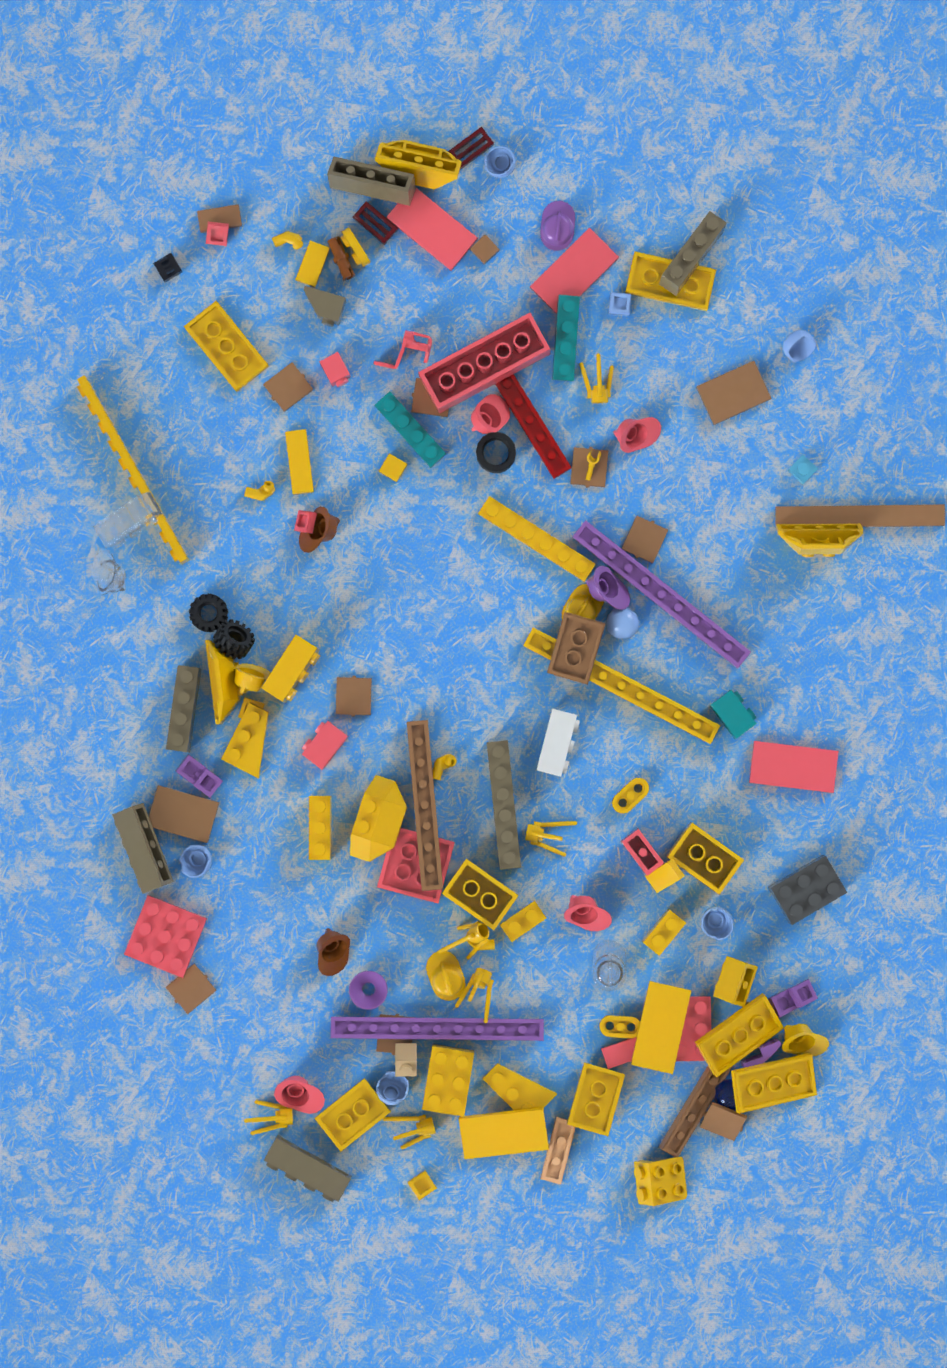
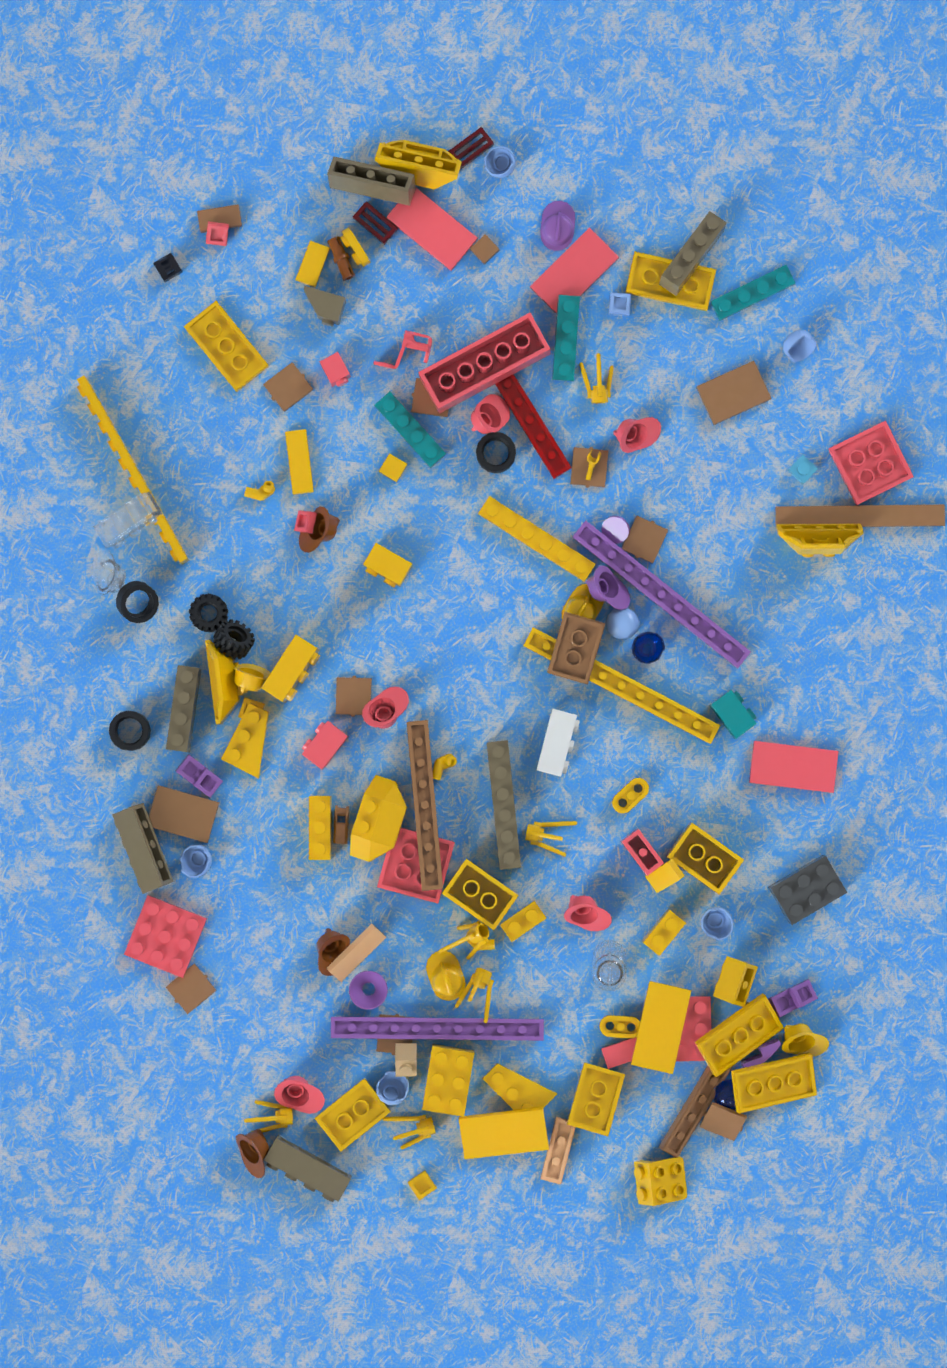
(114, 727): none -> black tyre
(125, 592): none -> black tyre
(253, 1151): none -> dark orange piece
(288, 237): yellow arm -> none
(340, 833): none -> medium nougat bar
(356, 952): none -> light nougat tile
(386, 707): none -> coral piece
(388, 565): none -> yellow brick
(616, 529): none -> piece
(647, 647): none -> clear blue hair
(752, 292): none -> teal plate
(870, 463): none -> coral plate

